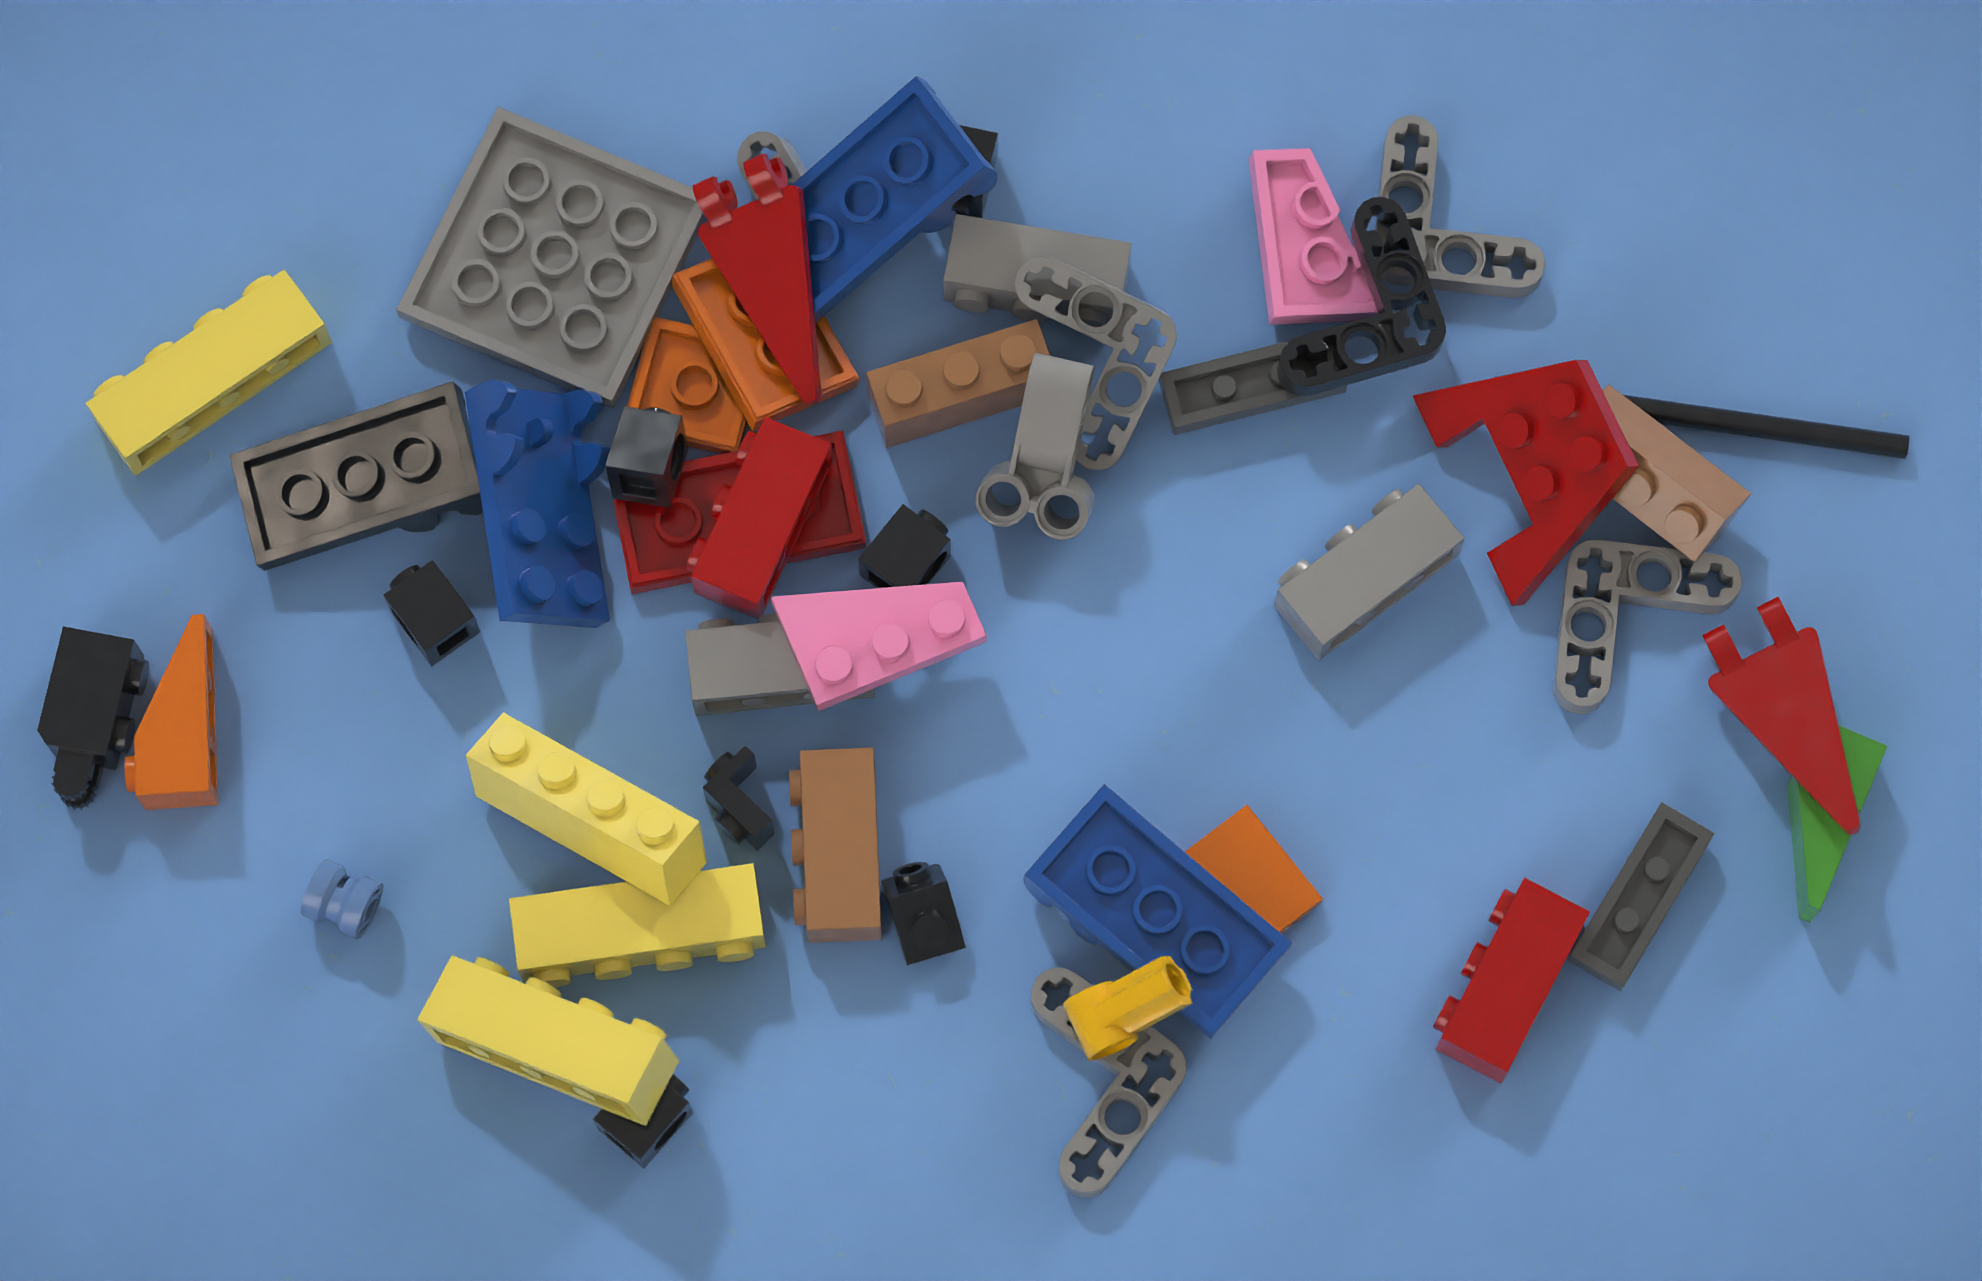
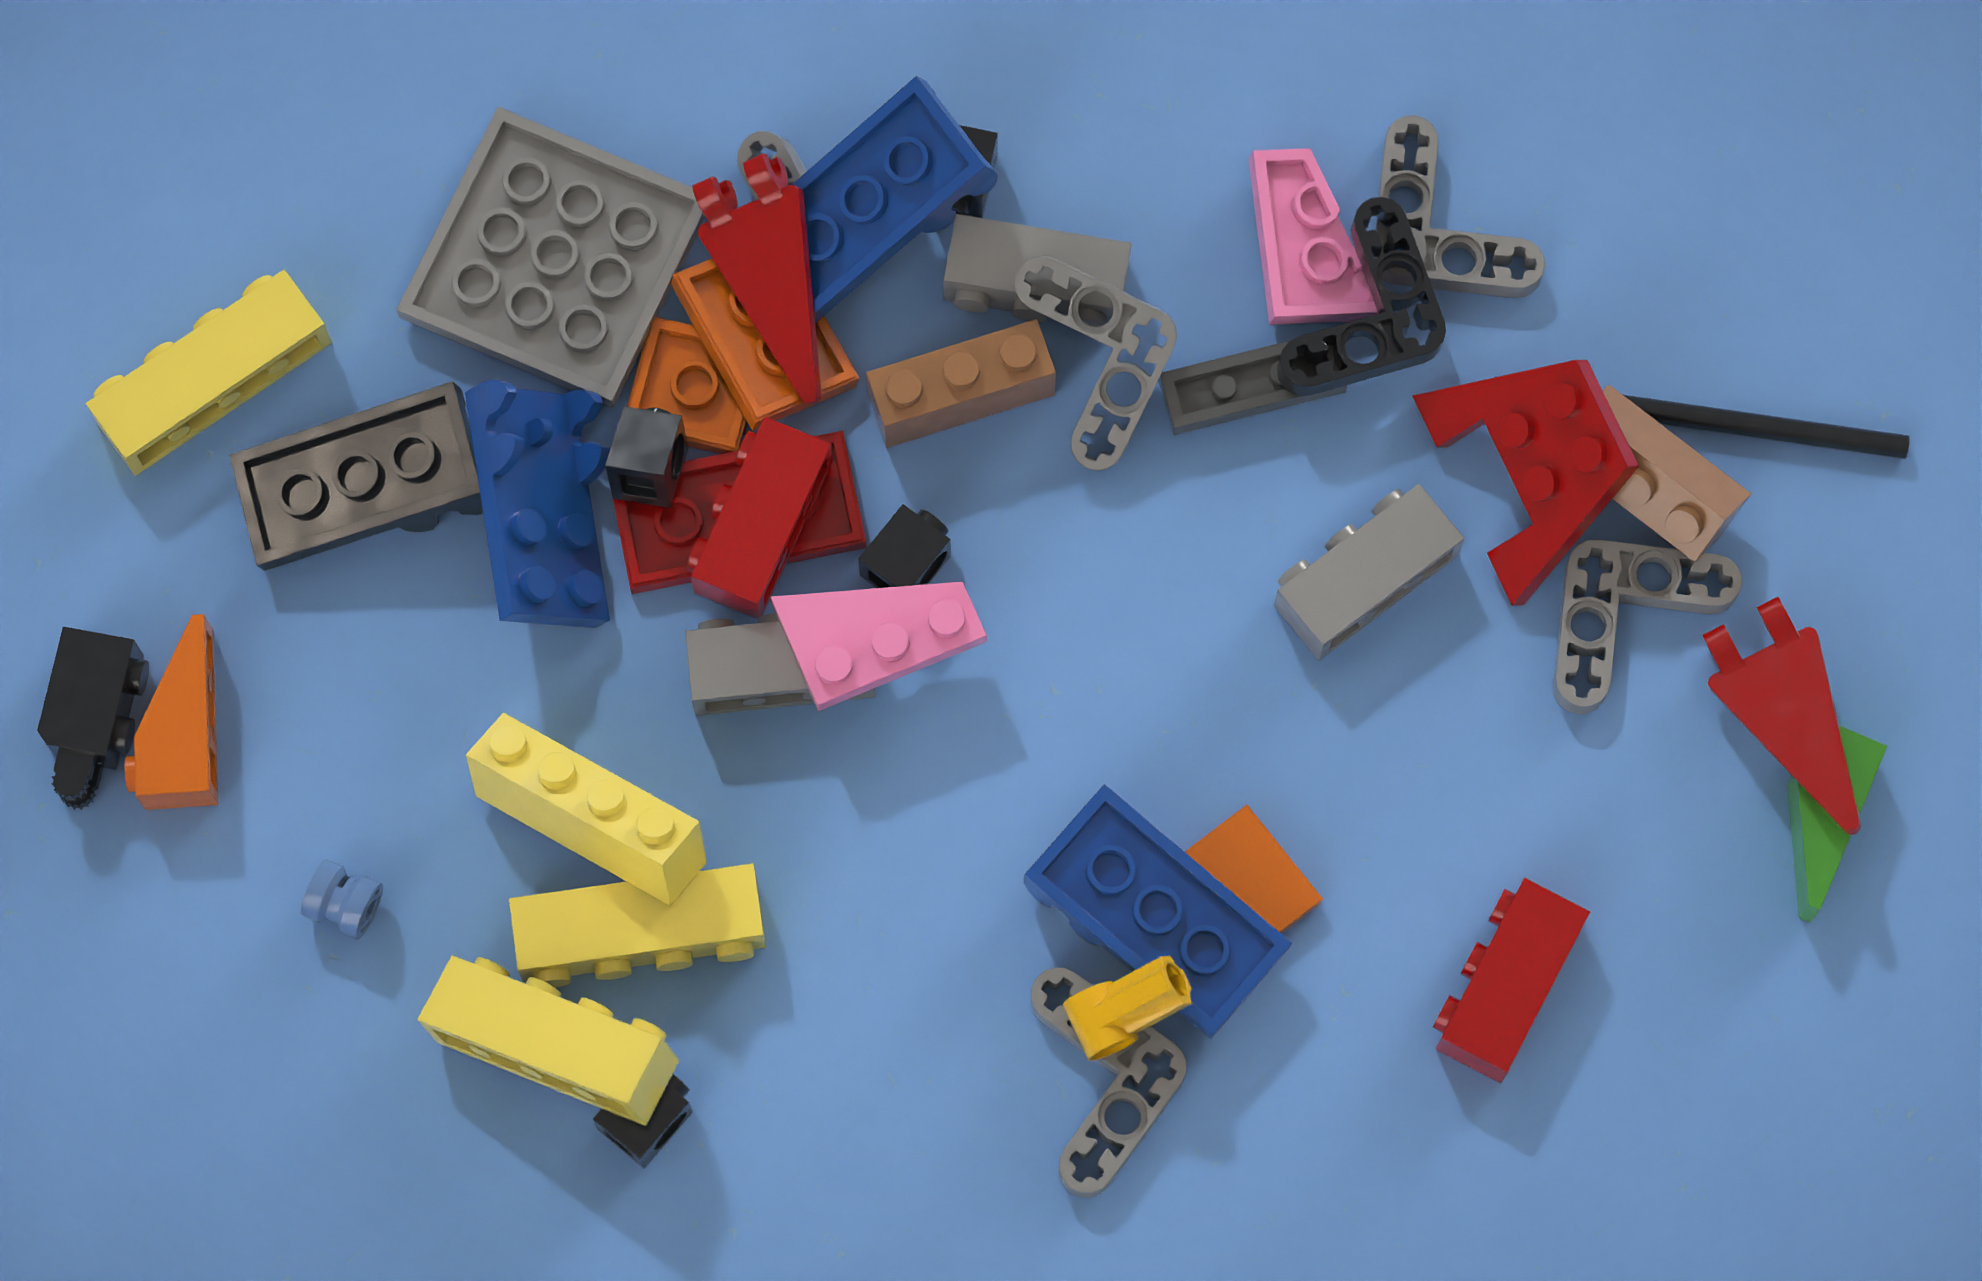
(430, 611): black brick -> none
(737, 814): black bracket -> none
(837, 845): medium nougat brick -> none
(923, 912): black bracket -> none
(1045, 450): light grey piece -> none
(1640, 896): dark grey plate -> none

